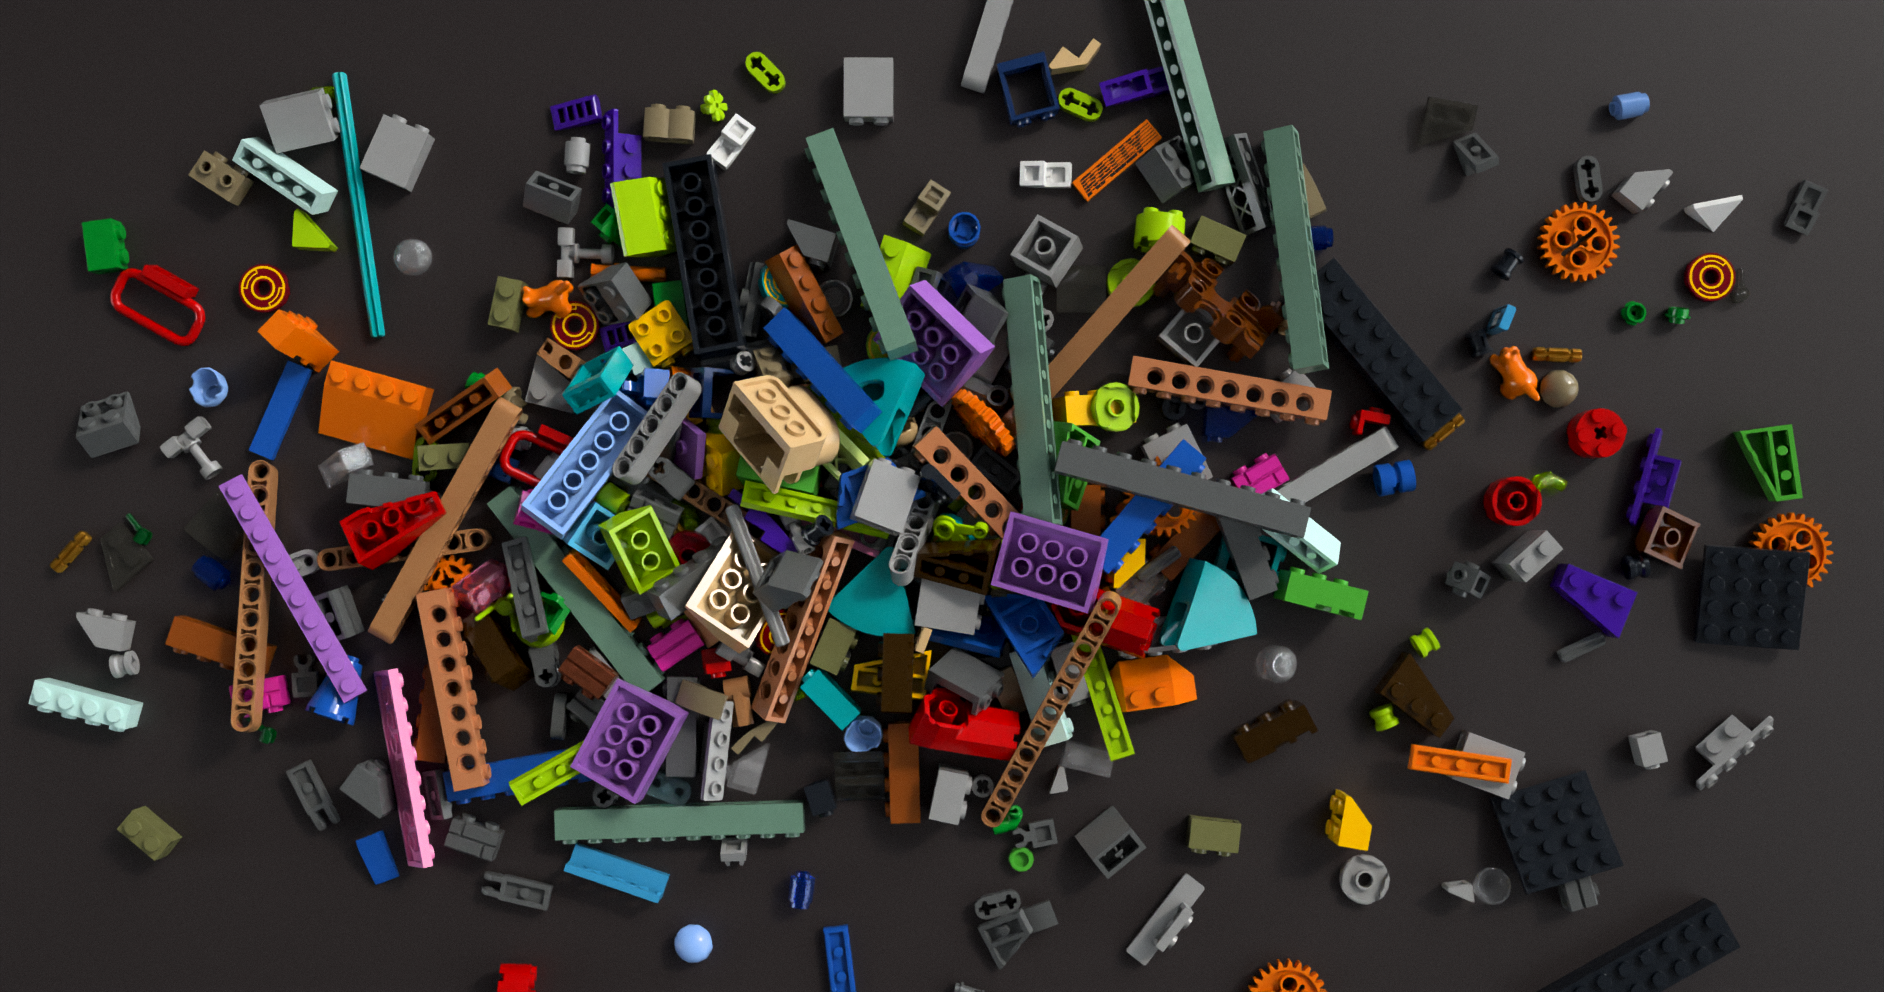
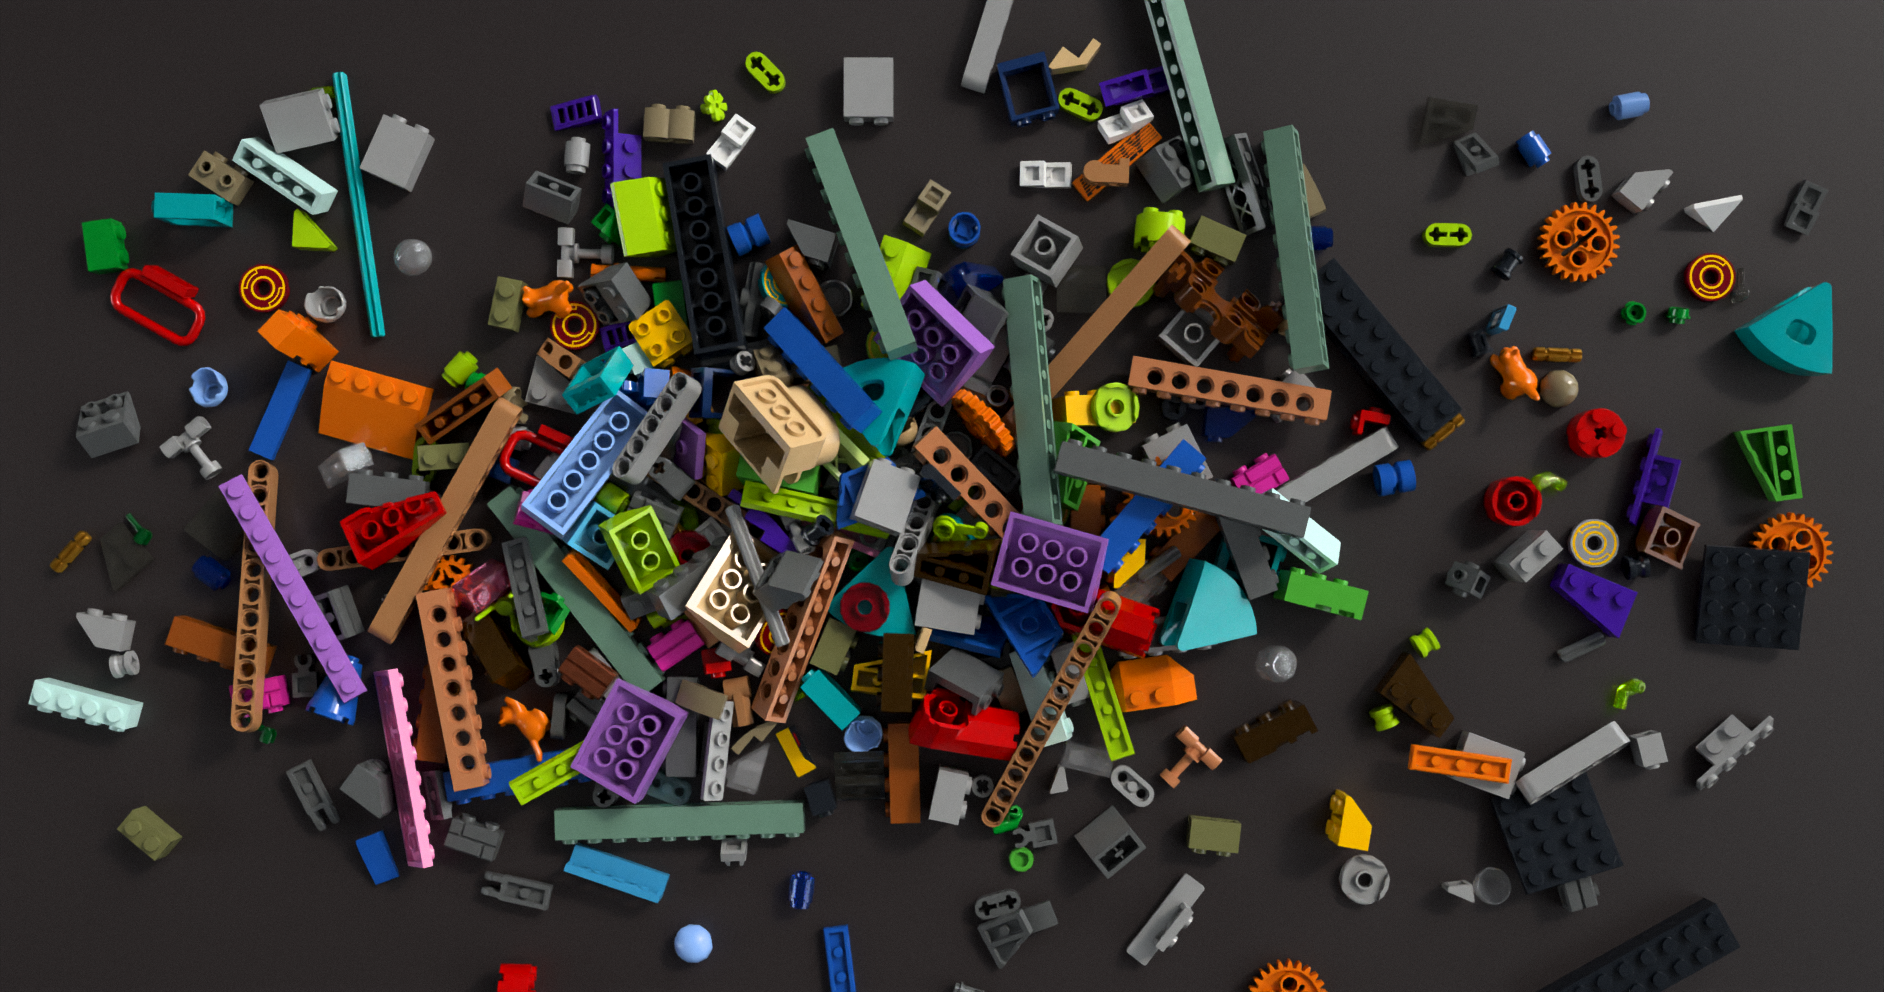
(193, 209): none -> teal window
(325, 304): none -> light grey hair
(460, 368): none -> lime brick
(531, 723): none -> orange animal
(749, 234): none -> blue wheel
(796, 751): none -> yellow sticker
(860, 565): none -> green plate
(865, 622): none -> dark red tile
(1107, 174): none -> medium nougat leg
(1131, 119): none -> white slope
(1131, 785): none -> light grey plate
(1194, 751): none -> nougat bar
(1447, 229): none -> lime beam
(1533, 149): none -> blue brick
(1572, 762): none -> light grey beam
(1606, 548): none -> light grey tile
(1626, 690): none -> clear neon green arm
(1794, 333): none -> teal piece

